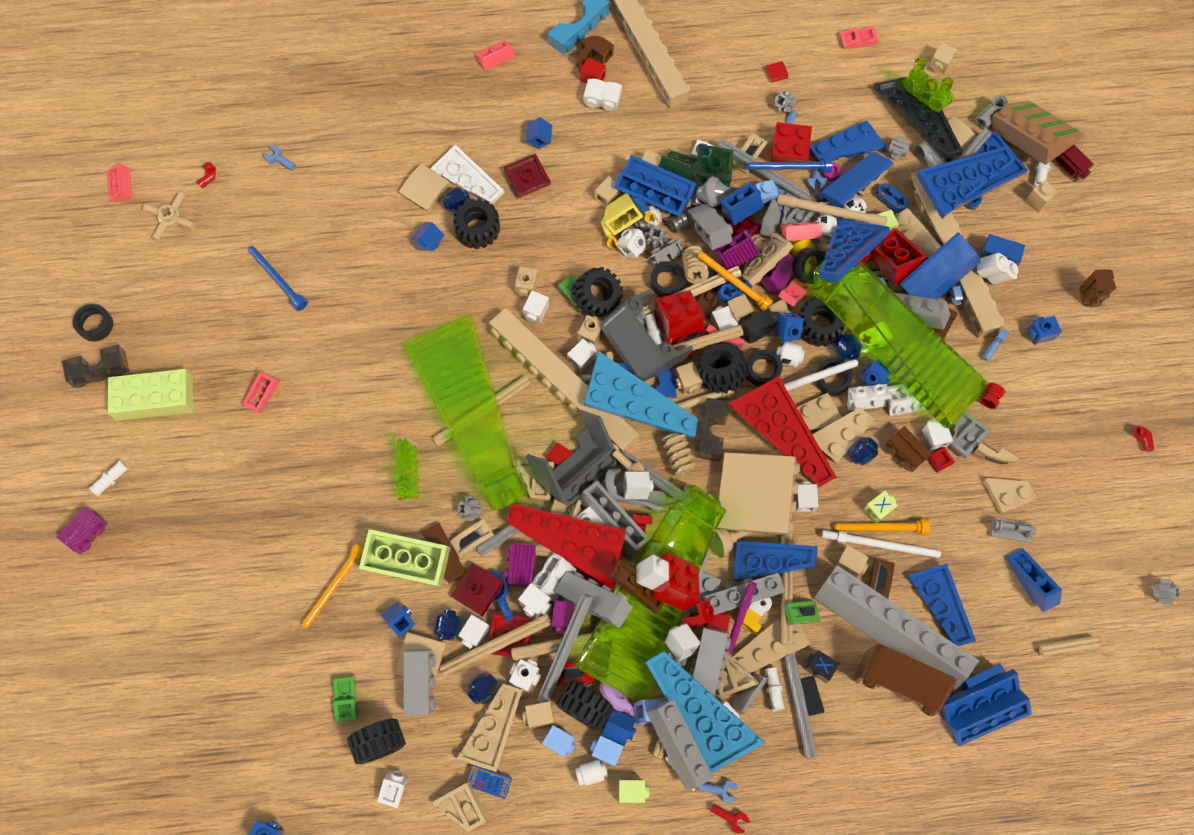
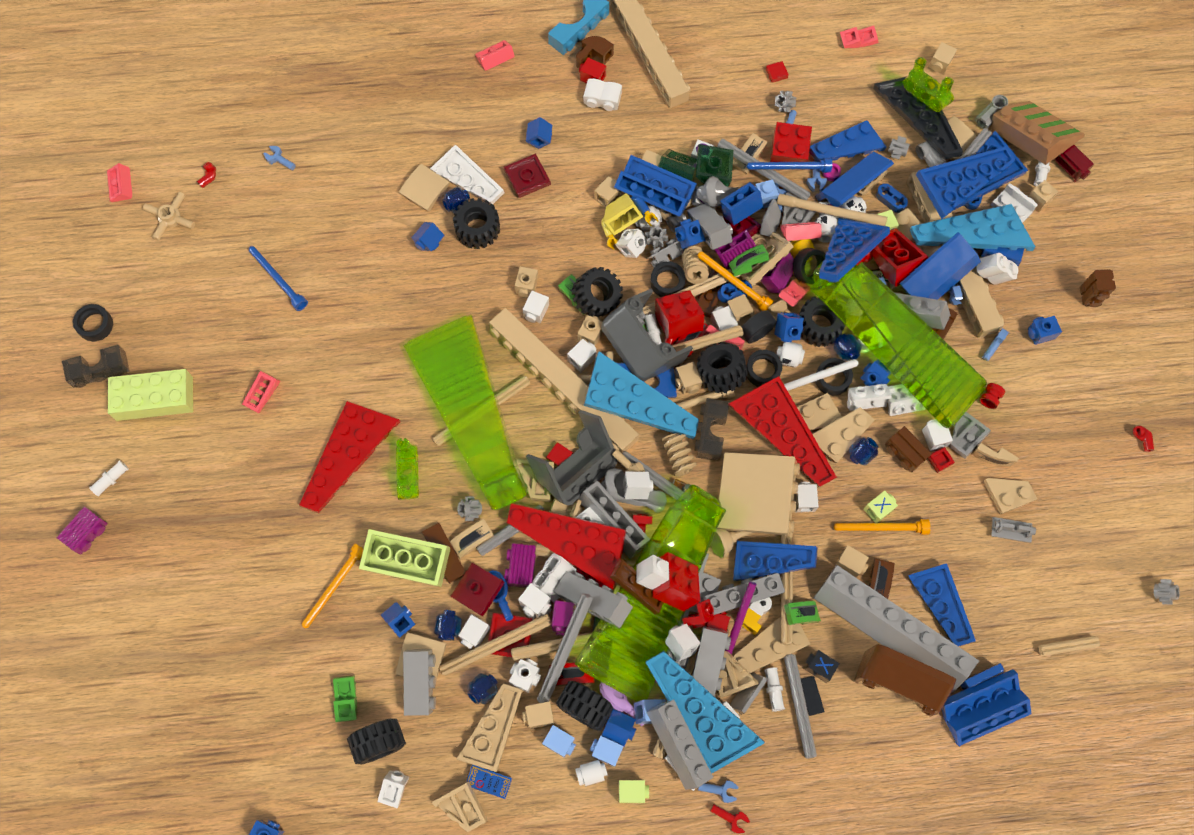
(349, 446): none -> red wing
(689, 233): none -> blue brick
(743, 262): none -> bright green slope
(843, 537): white bar -> none
(980, 229): none -> dark azure wing
(1022, 204): none -> white bracket
(1035, 580): blue slope -> none

